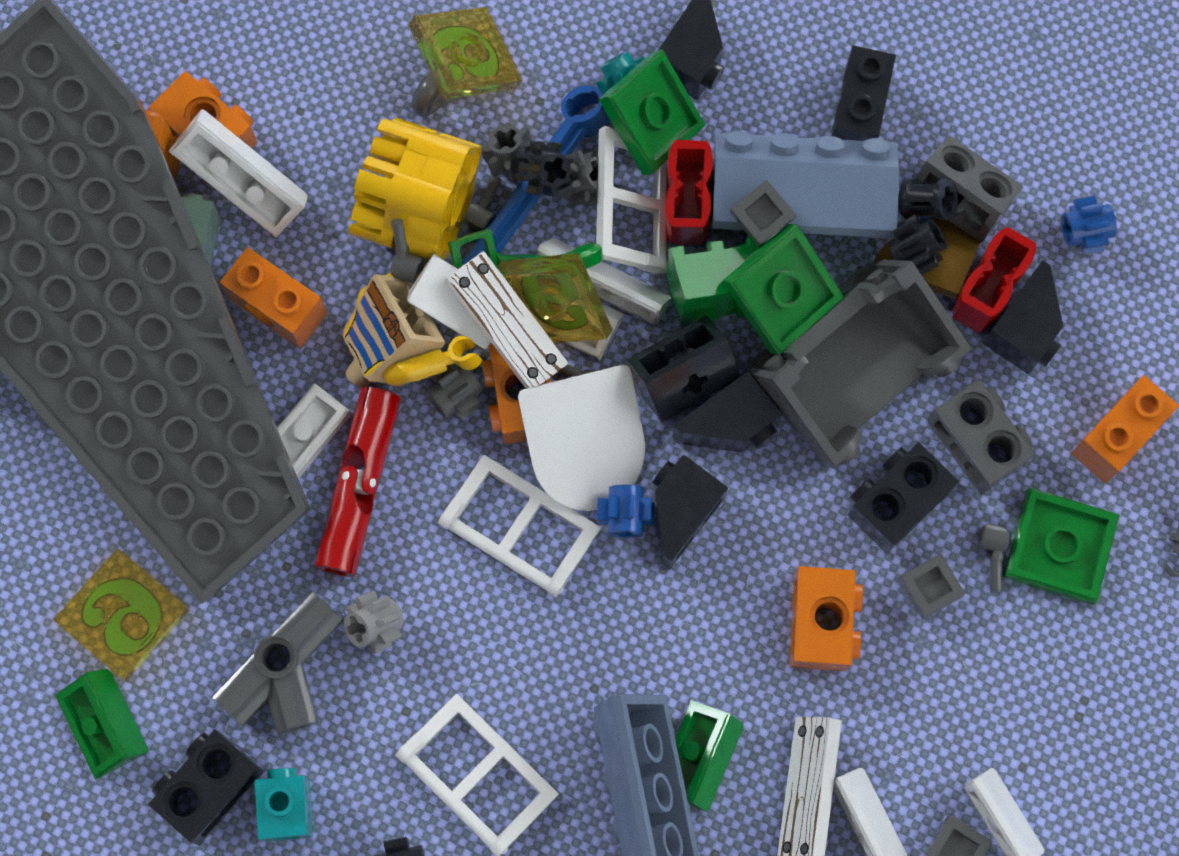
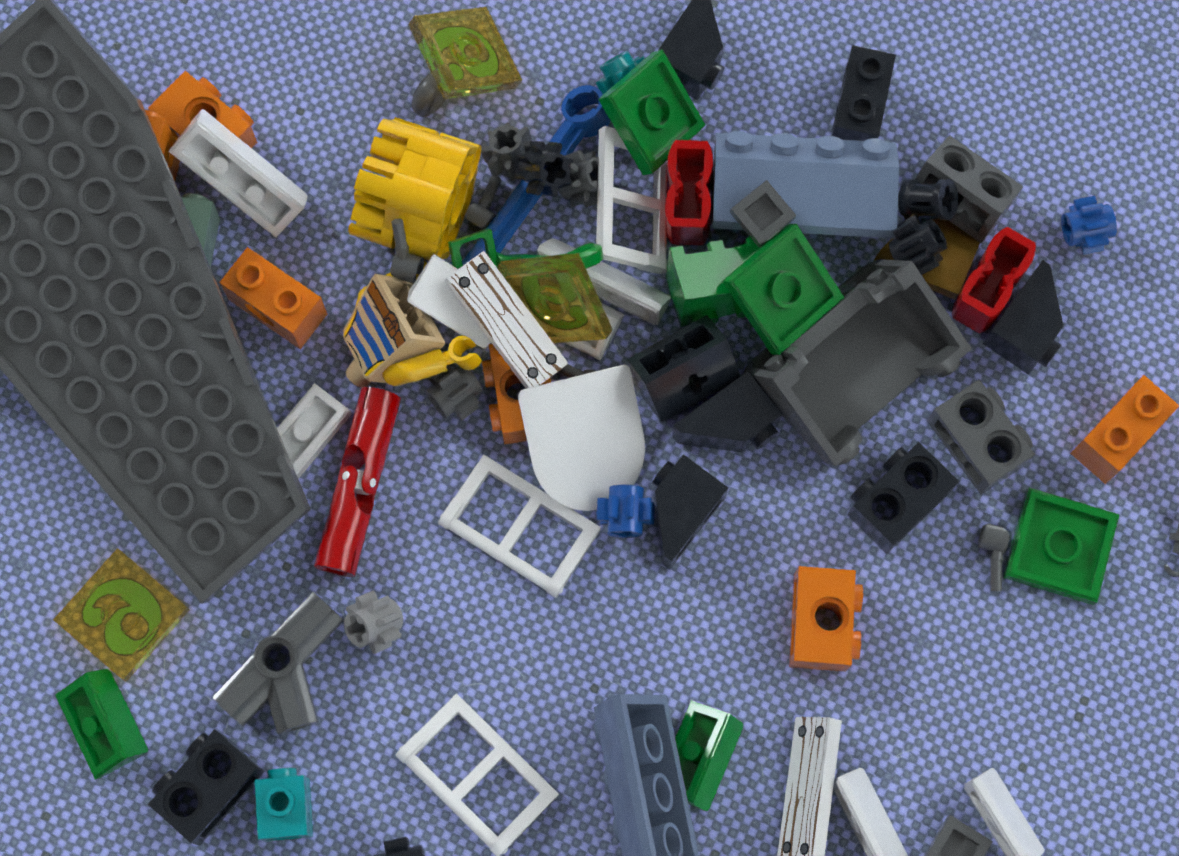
(931, 586): dark grey plate -> none

